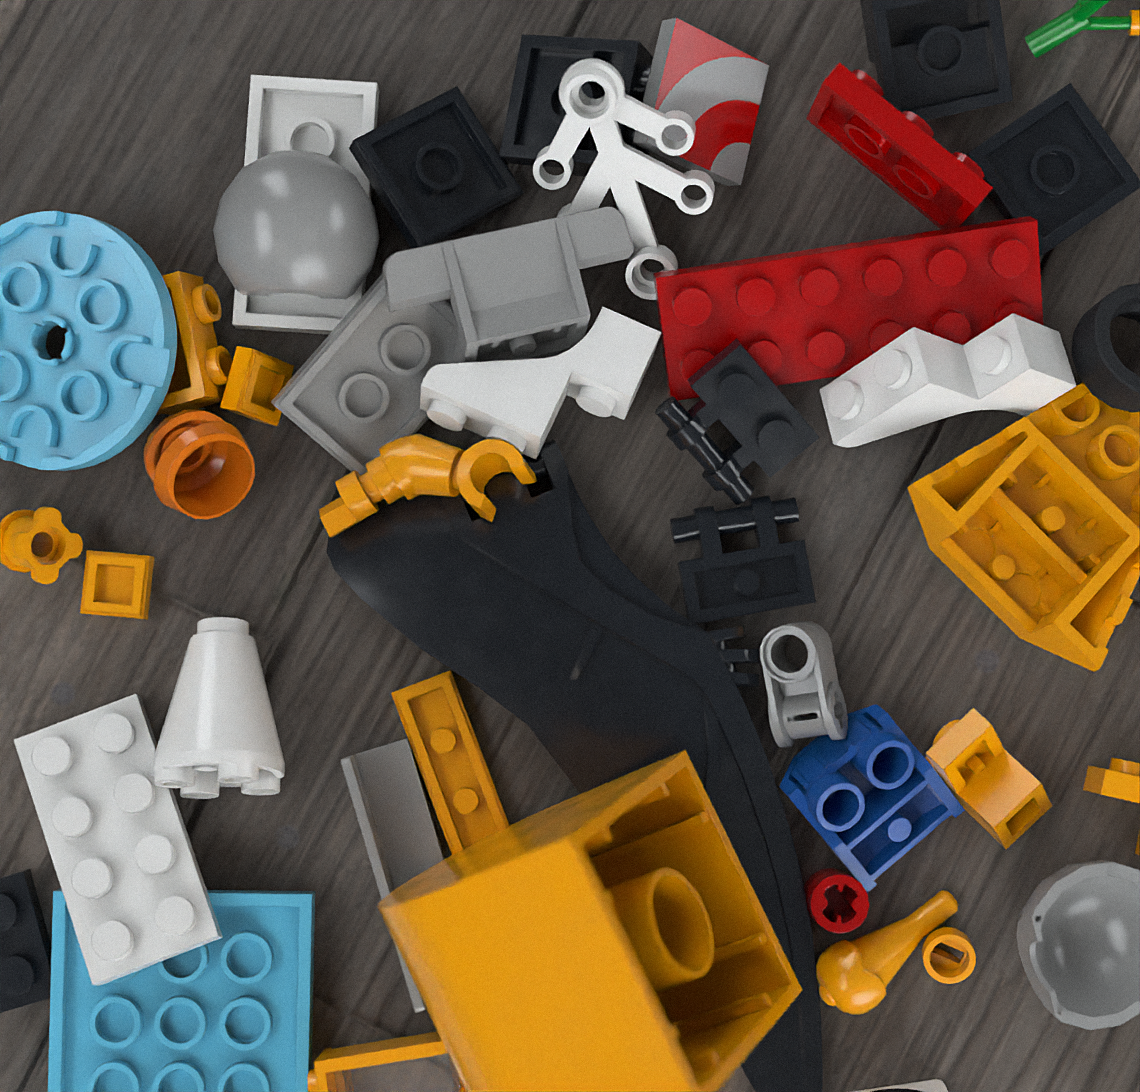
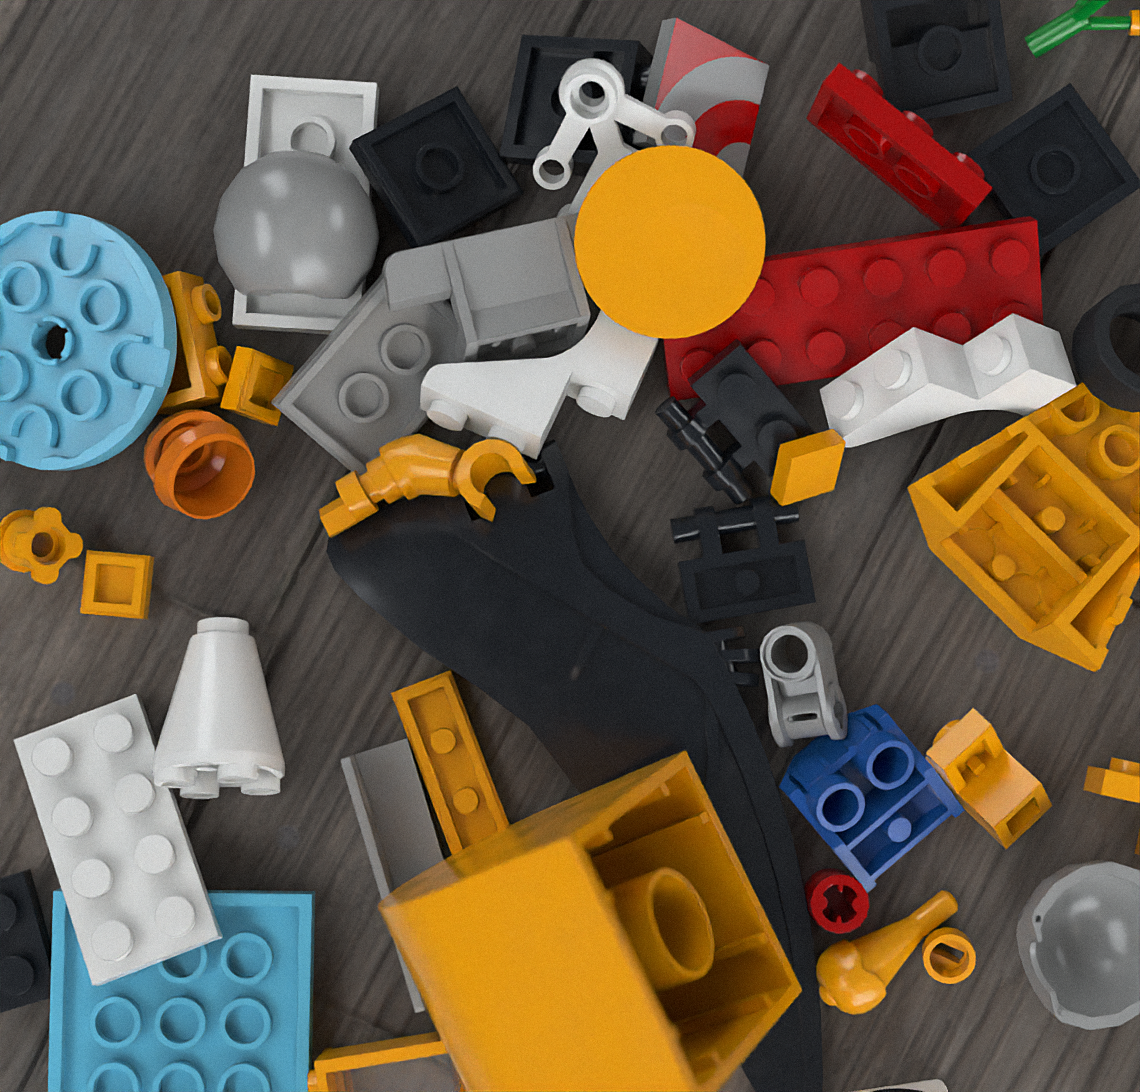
(669, 241): none -> light orange piece
(807, 467): none -> light orange tile

